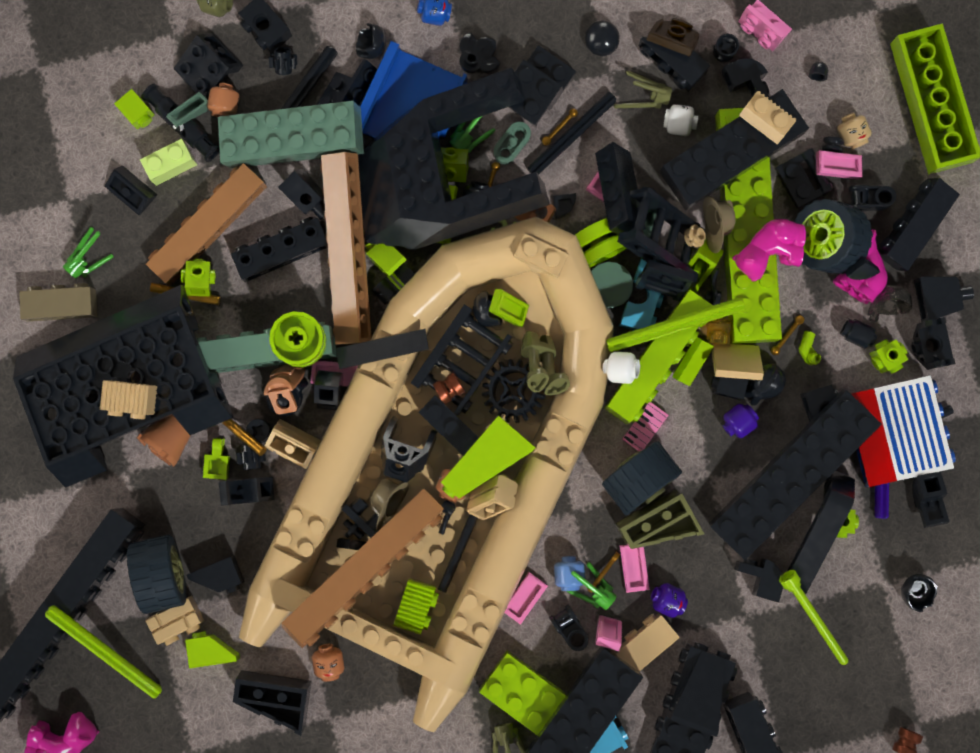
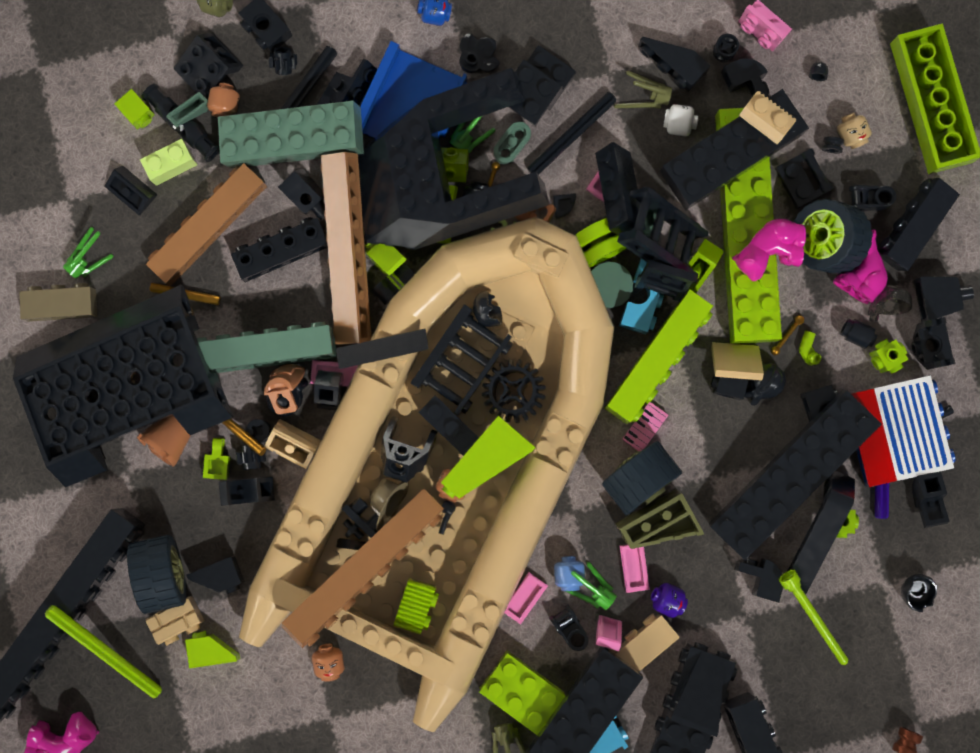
(128, 397): tan brick -> none
(198, 277): lime brick -> none
(275, 697): black wedge -> none
(285, 332): lime wheel -> none
(370, 42): black hair -> none
(454, 386): copper wheel -> none
(457, 553): black bar -> none
(492, 497): tan brick -> none
(508, 307): lime tile -> none
(544, 378): olive piece -> none
(546, 141): pearl gold hinge -> none
(602, 38): black hair -> none
(605, 570): pearl gold hinge -> none
(621, 367): white head -> none
(674, 35): dark brown tile -> none
(675, 324): lime axle -> none
(693, 361): lime tile -> none
(694, 236): tan plate -> none
(714, 296): black plate -> none
(718, 221): dark tan piece -> none
(719, 331): clear yellow tile -> none
(740, 421): dark purple head -> none
(838, 164): bright pink tile -> none
(862, 270): black tile -> none

